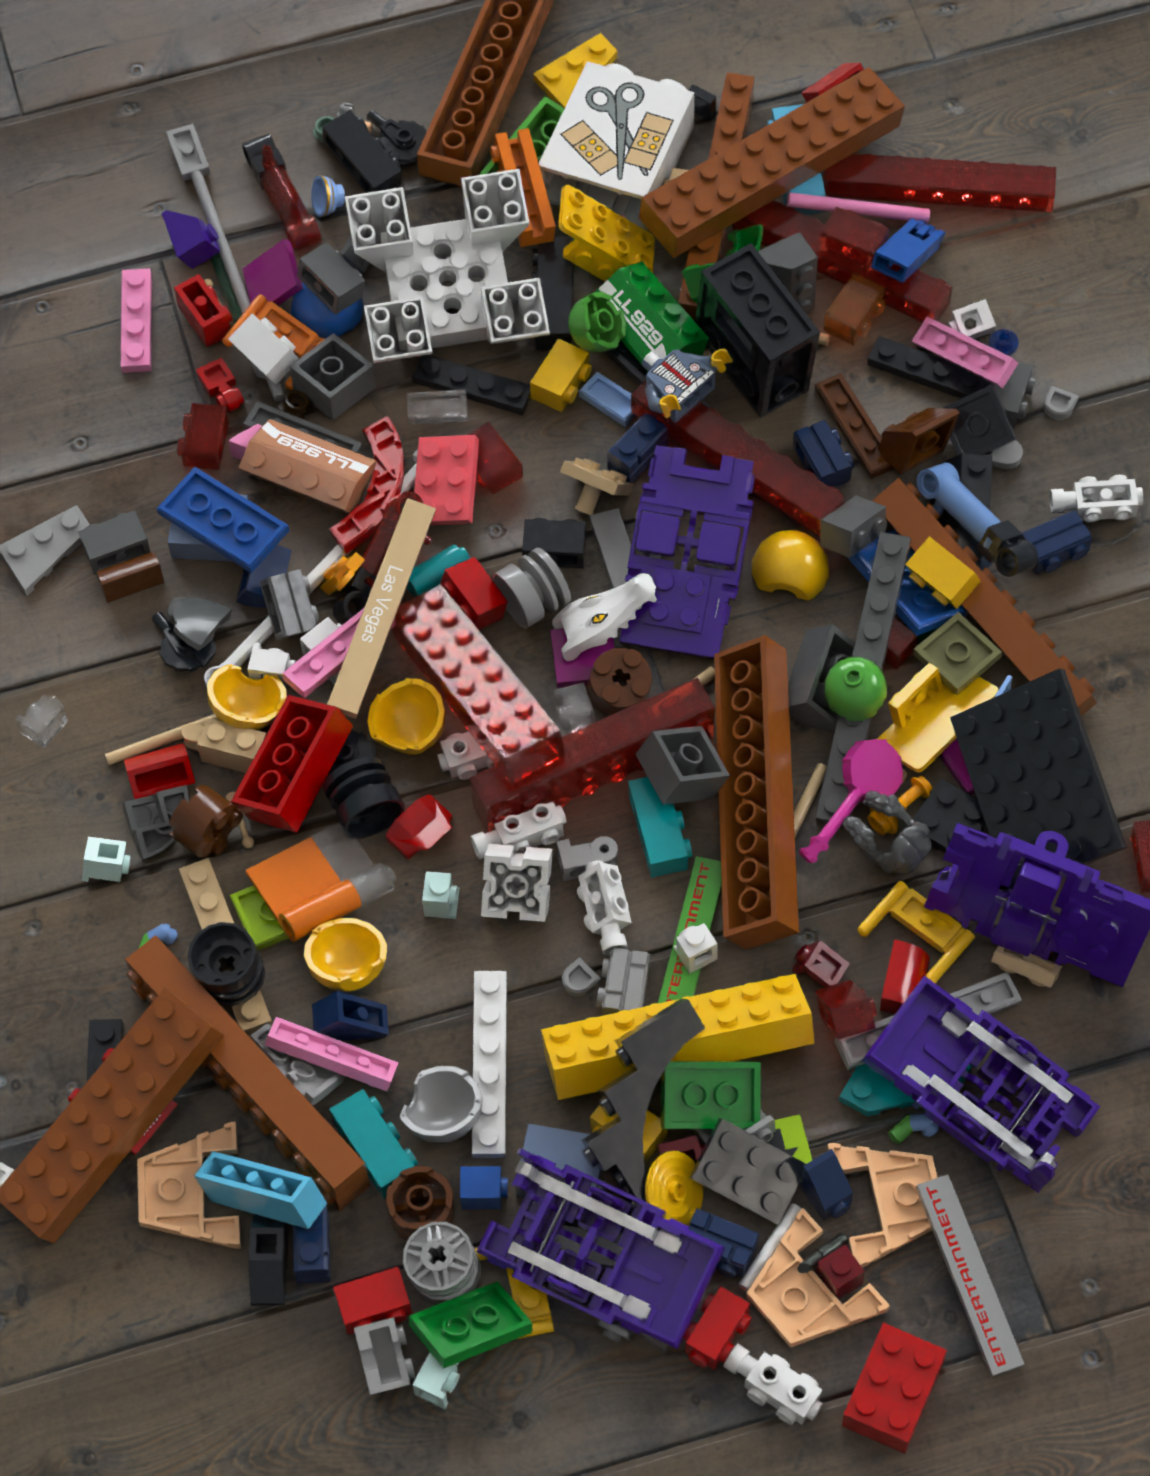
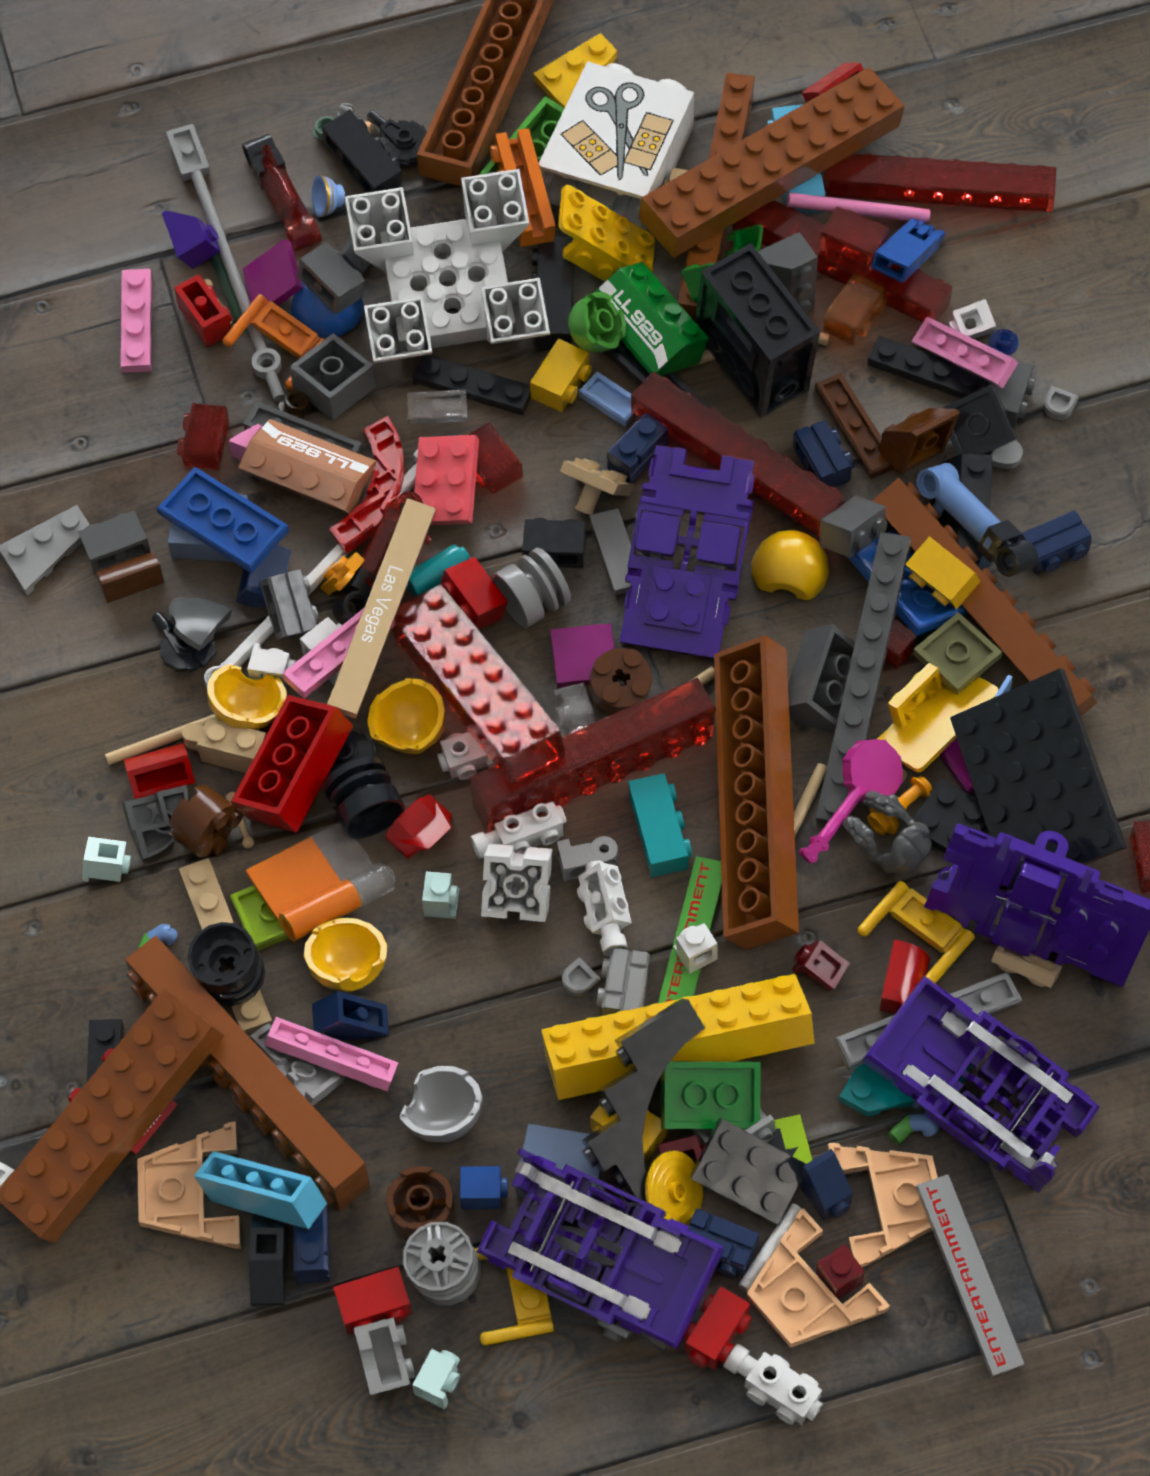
(42, 720): clear brick -> none
(219, 379): red plate -> none
(264, 348): white brick -> none
(372, 1139): teal brick -> none
(470, 1324): green plate -> none
(490, 1062): white plate -> none
(597, 617): white animal -> none
(681, 380): torso -> none
(682, 765): dark grey brick -> none
(703, 102): black tile -> none
(820, 1252): pearl dark grey piece -> none
(846, 1009): clear red brick -> none
(855, 688): bright green cylinder -> none
(894, 1388): red brick -> none
(1099, 500): white brick -> none

